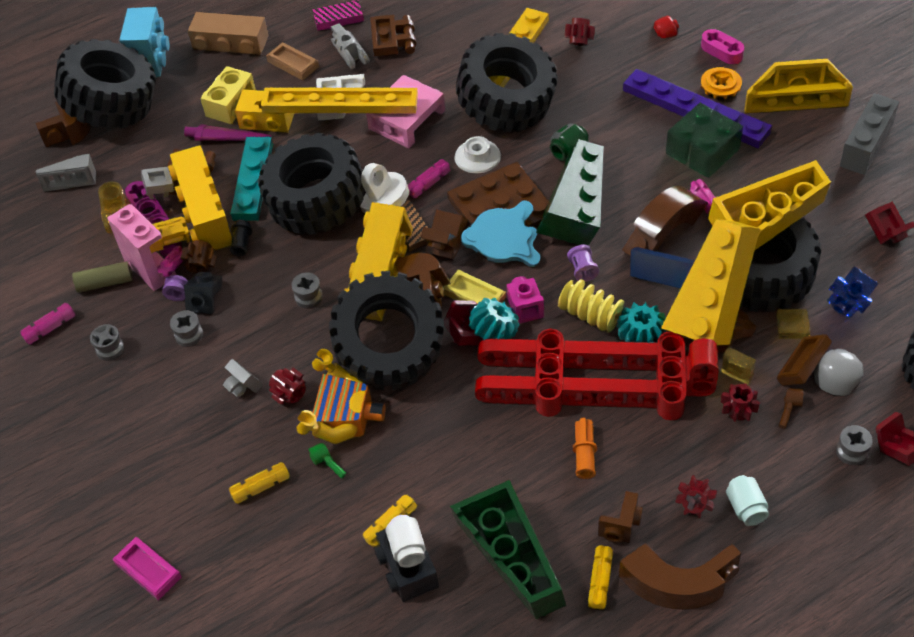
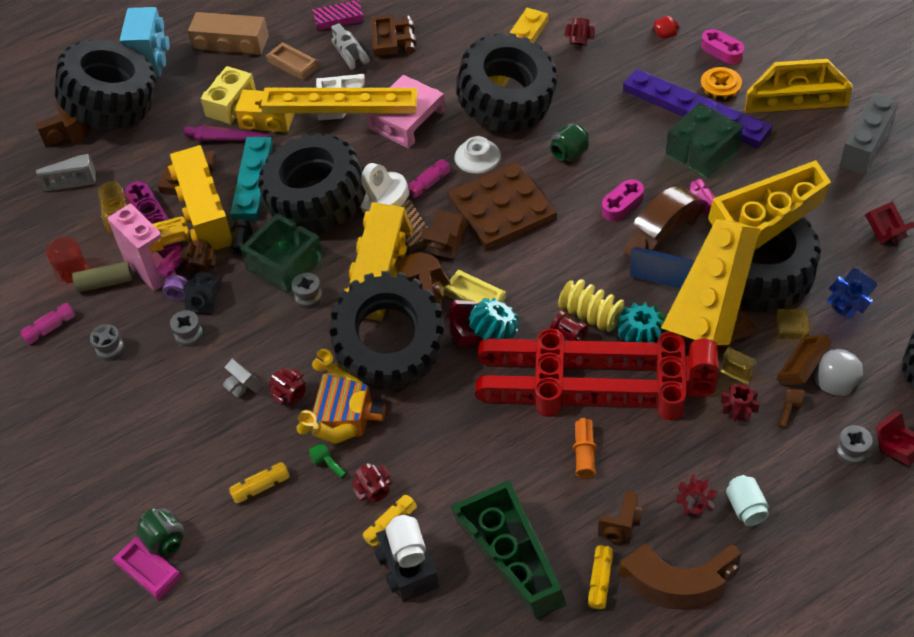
(65, 258): none -> clear red piece
(157, 181): light grey tile -> none
(160, 532): none -> dark green head
(276, 255): none -> clear green piece
(371, 483): none -> dark red gear
(503, 236): medium azure tile -> none
(524, 294): dark pink brick -> none
(568, 327): none -> dark red bush
(576, 200): wedge -> none
(582, 261): medium lavender bush -> none
(625, 202): none -> dark pink beam

